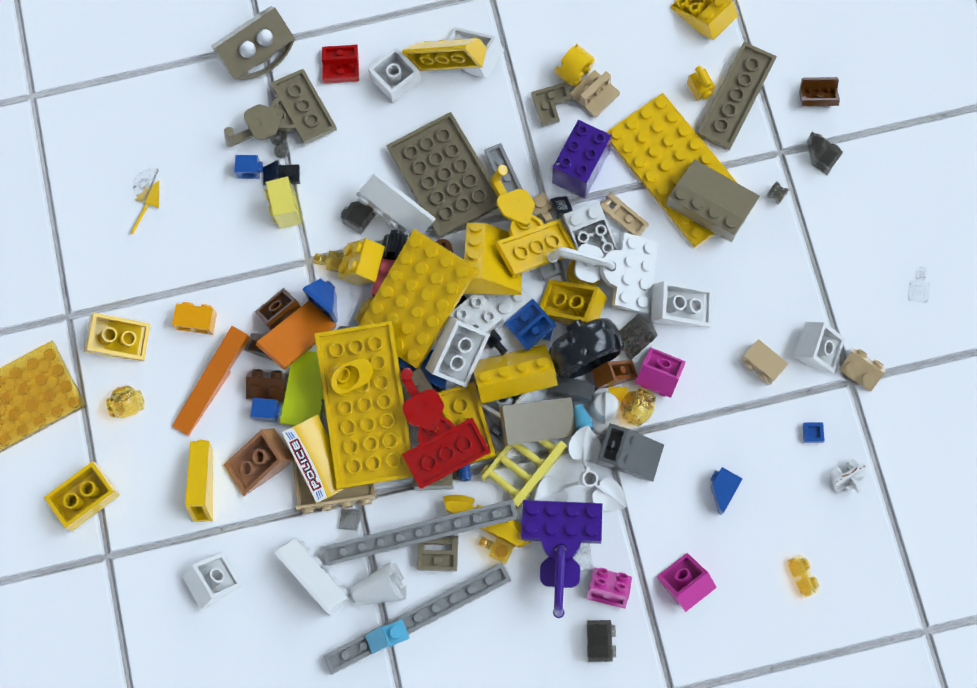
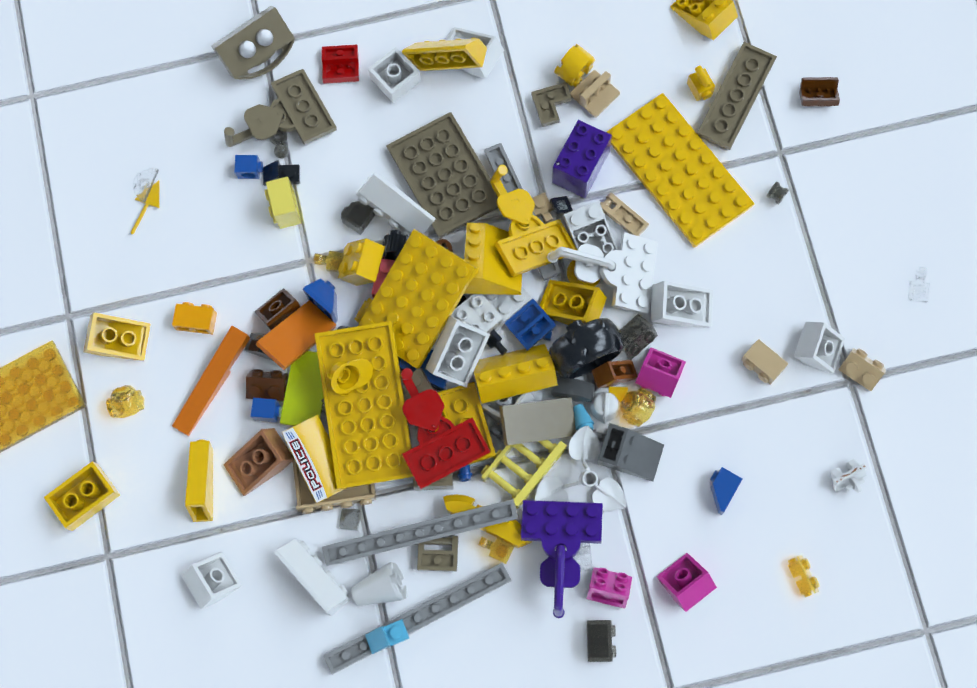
(712, 200): dark tan slope -> none
(813, 432): blue tile -> none
(823, 153): clear smoke slope -> none

